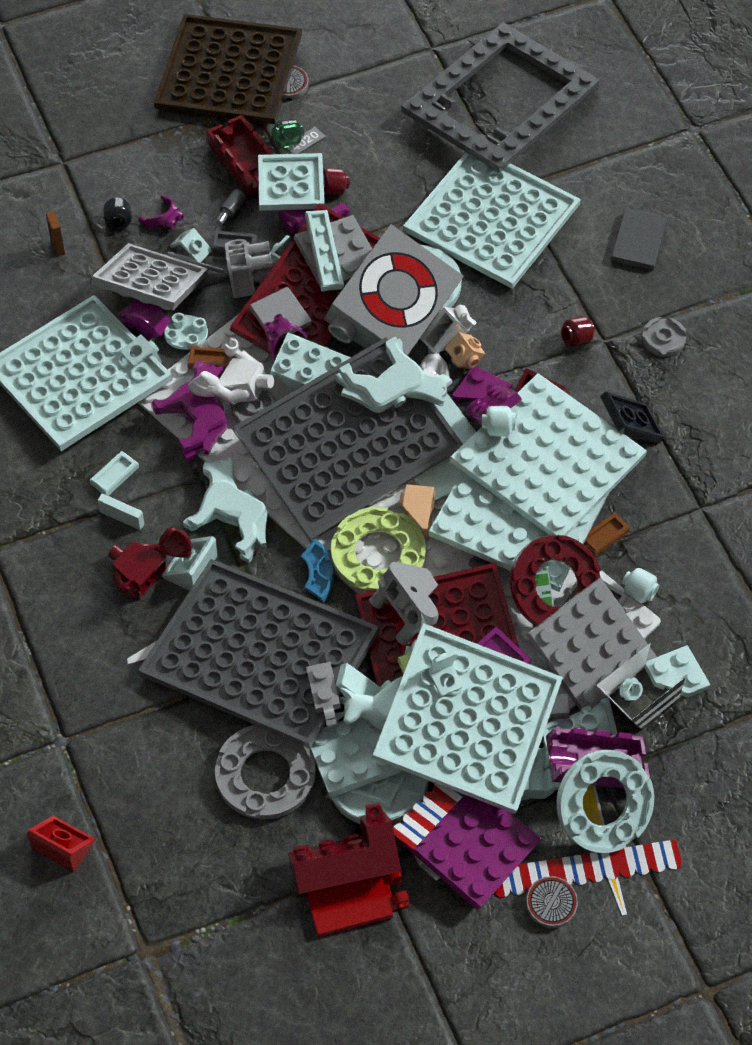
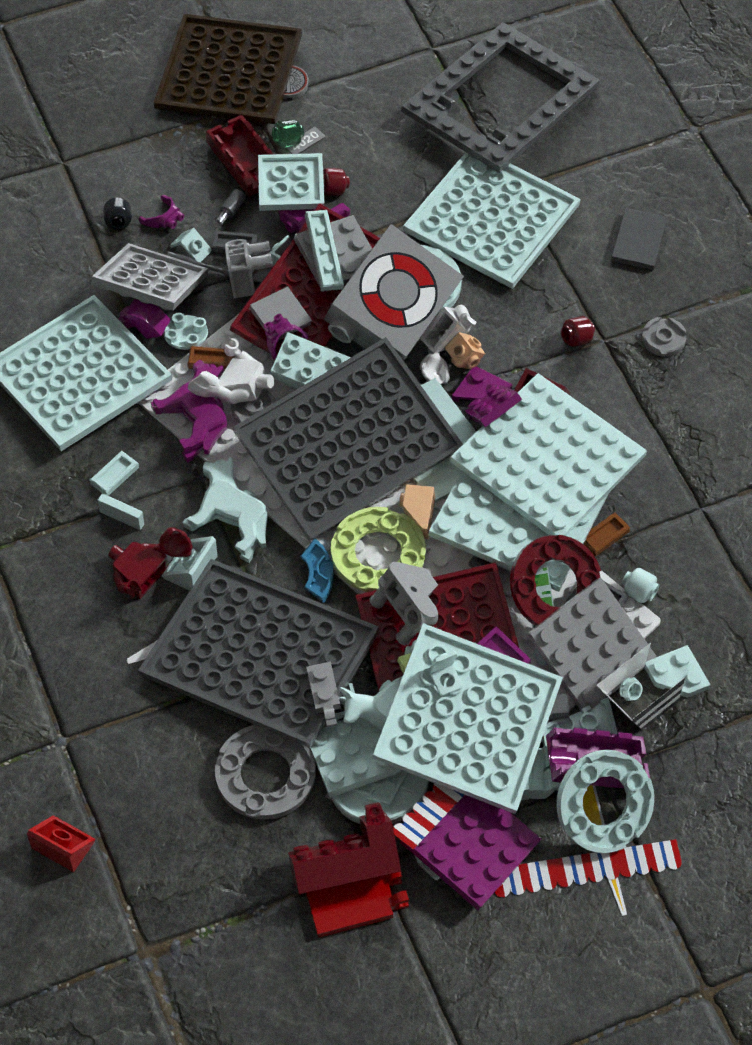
(55, 233): dark orange tile -> none
(148, 347): light aqua bracket -> none
(355, 681): light aqua tile -> none
(394, 385): light aqua animal -> none
(498, 421): light aqua head -> none
(551, 902): tile -> none
(632, 417): black tile -> none

